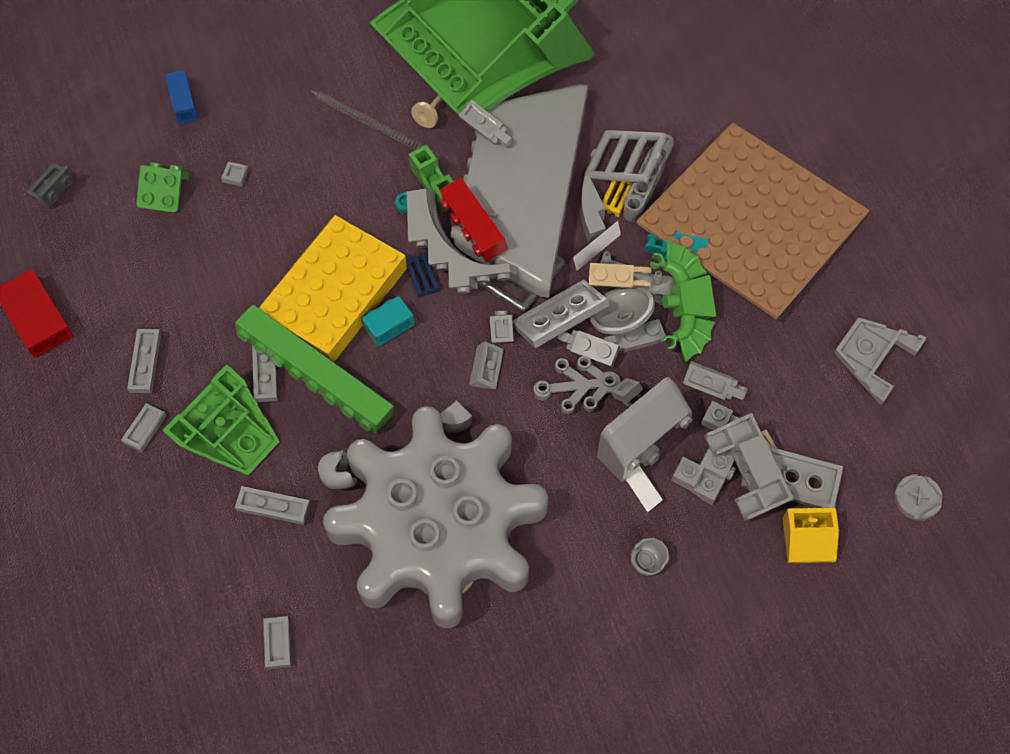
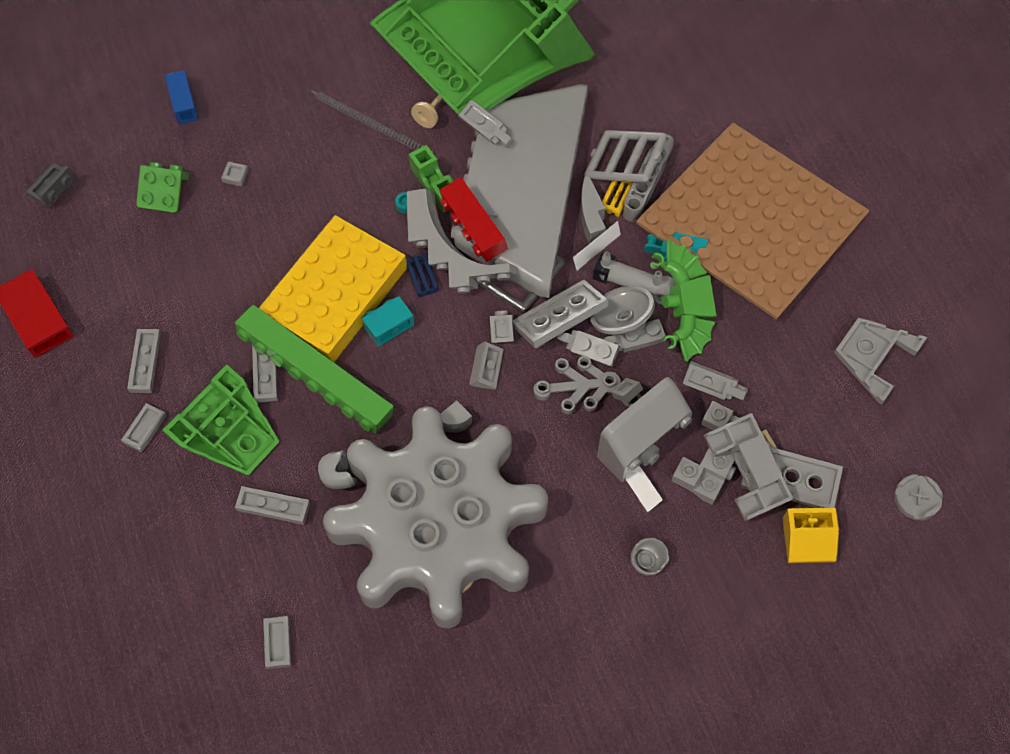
(616, 275): tan hinge -> none

